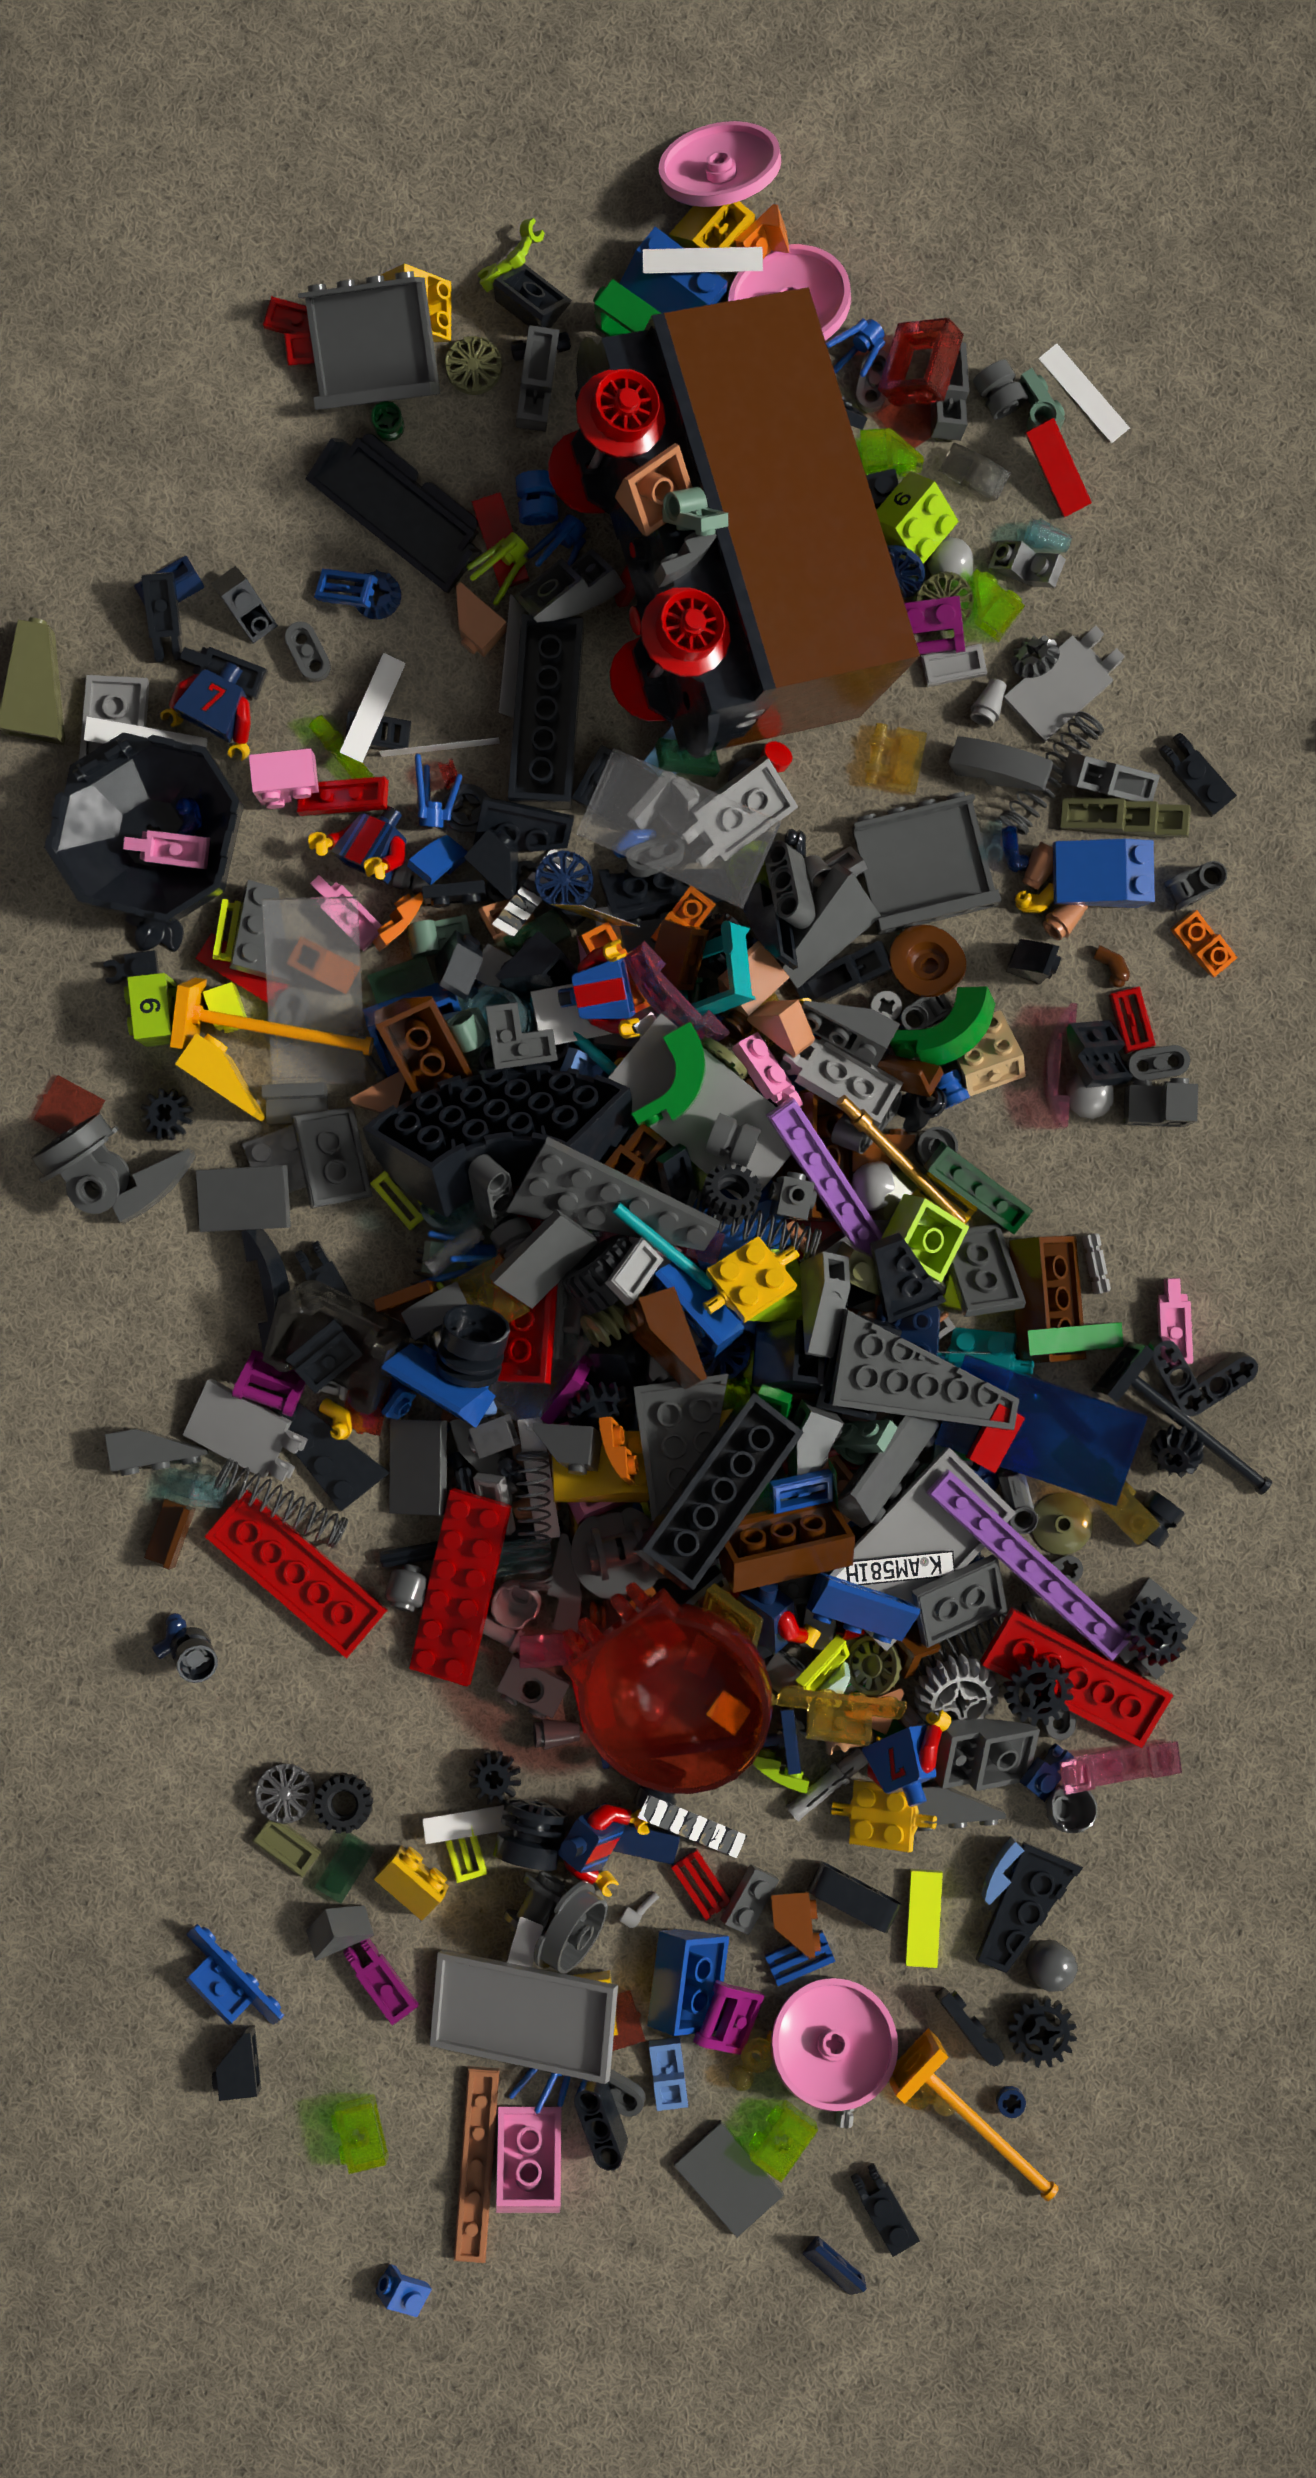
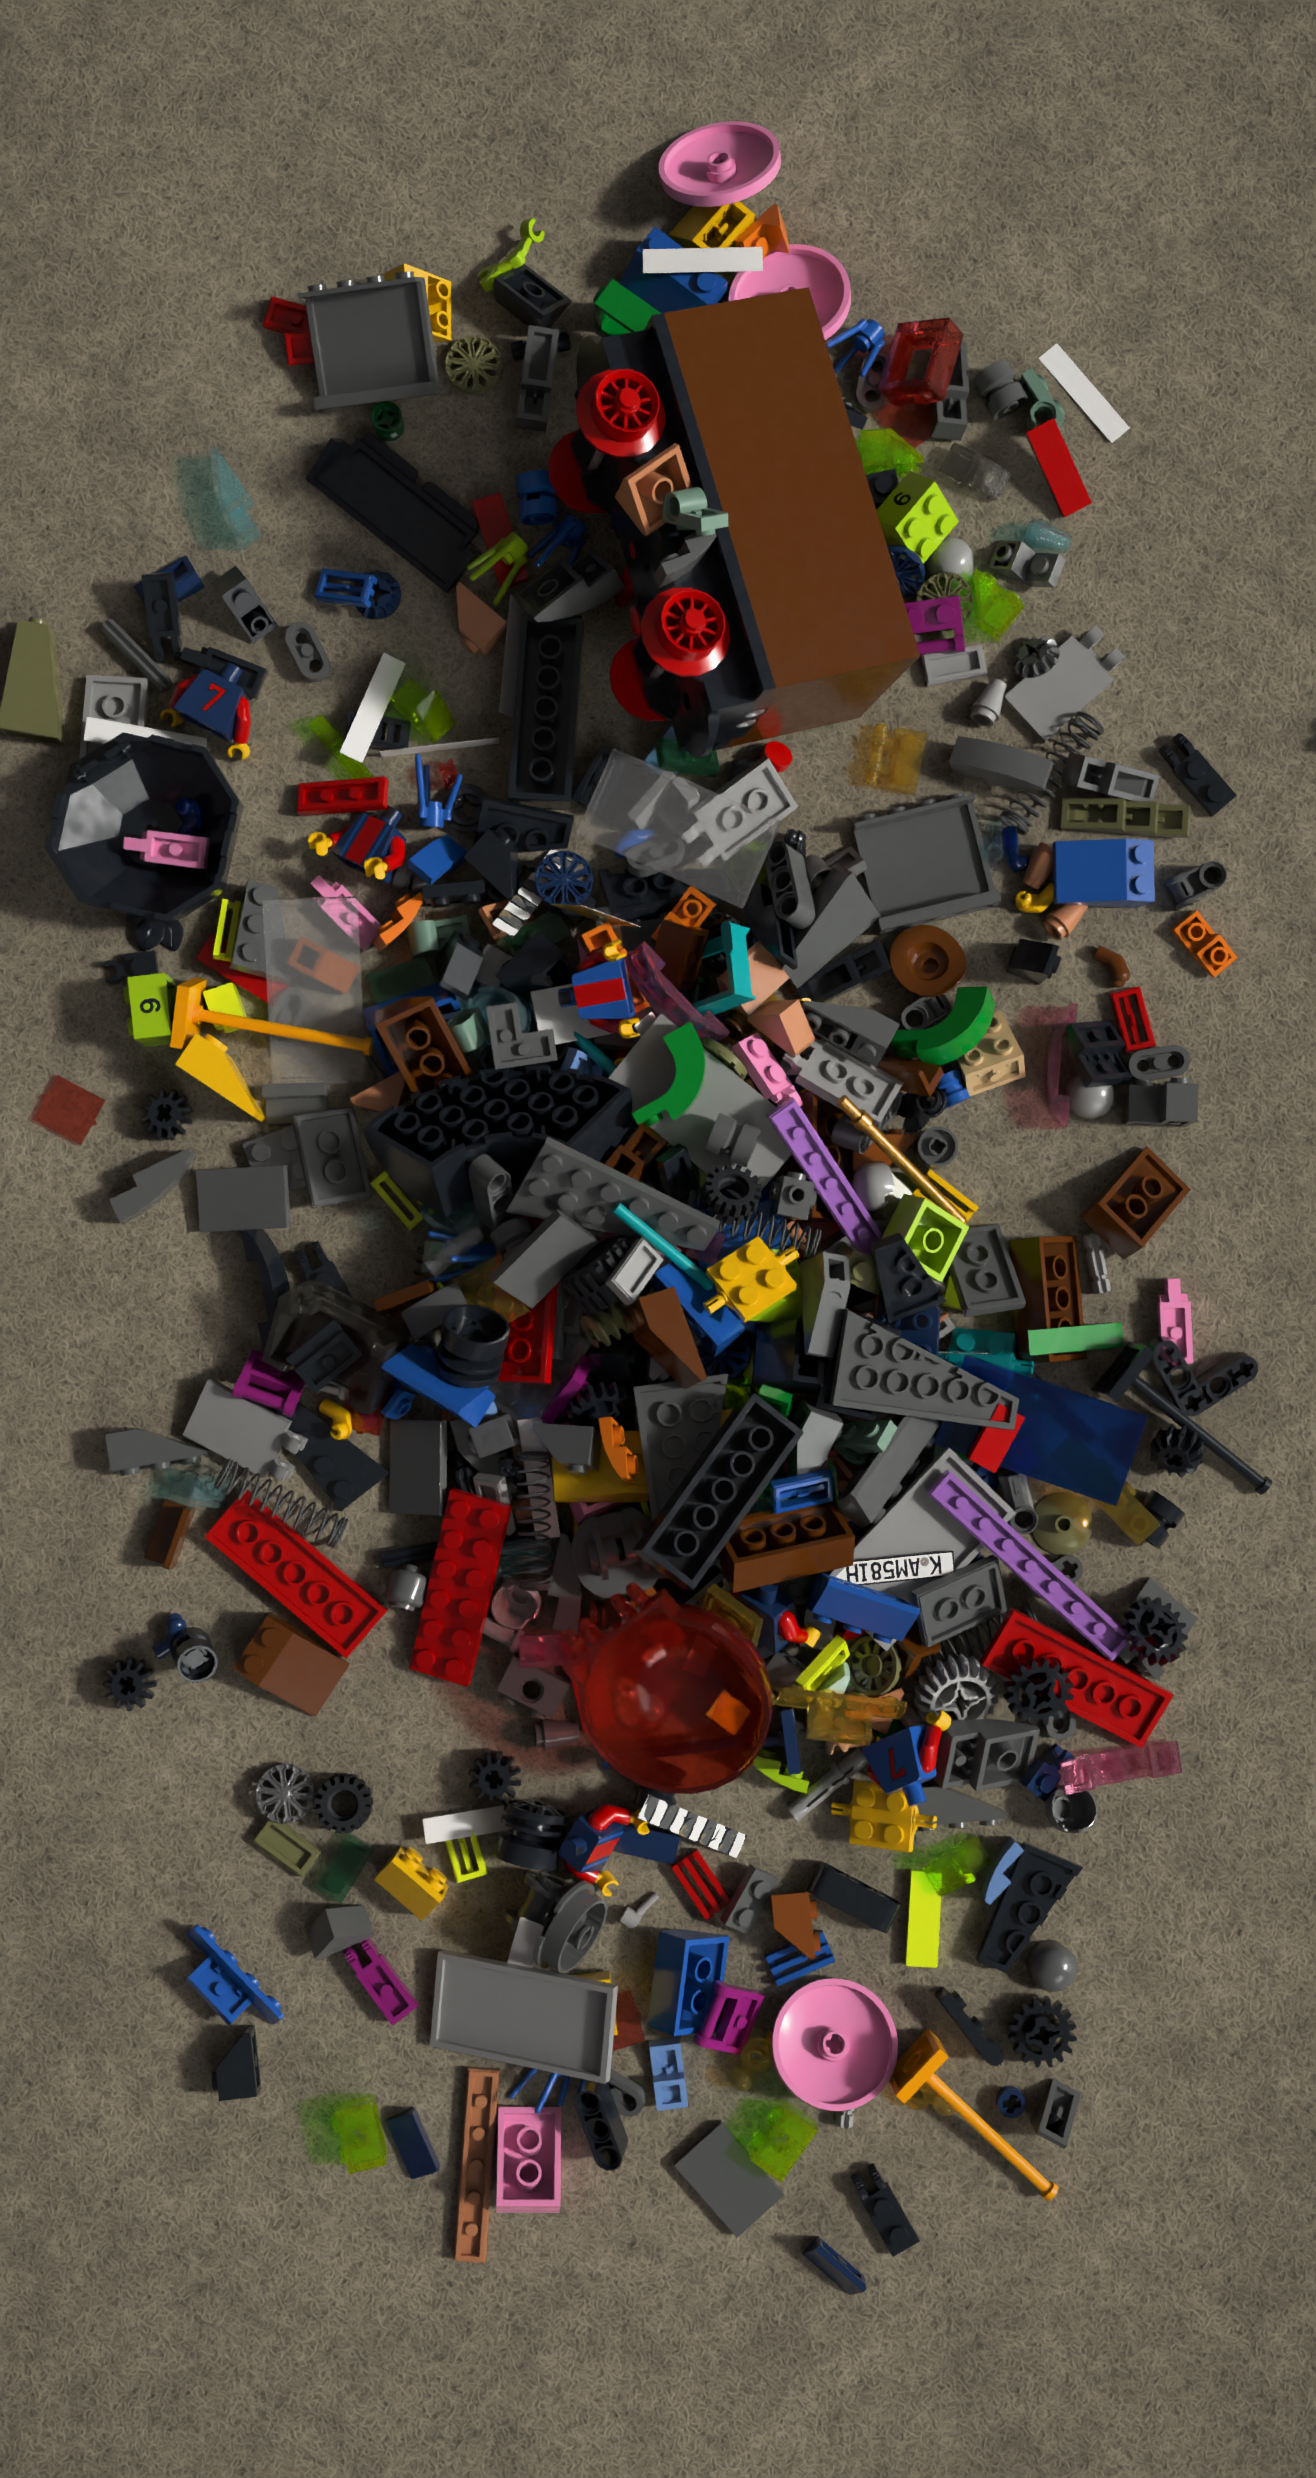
(90, 1170): dark grey piece -> none
(136, 655): none -> dark grey axle
(141, 1682): none -> black gear
(233, 501): none -> clear light blue slope
(283, 775): bright pink brick -> none
(291, 1665): none -> reddish brown slope
(402, 2292): blue bracket -> none
(413, 2144): none -> dark blue slope
(423, 710): none -> clear neon green slope
(883, 1008): light grey wheel -> none
(957, 1866): none -> clear neon green slope
(978, 1188): dark green plate -> none
(1056, 2113): none -> dark grey slope
(1135, 1203): none -> reddish brown slope

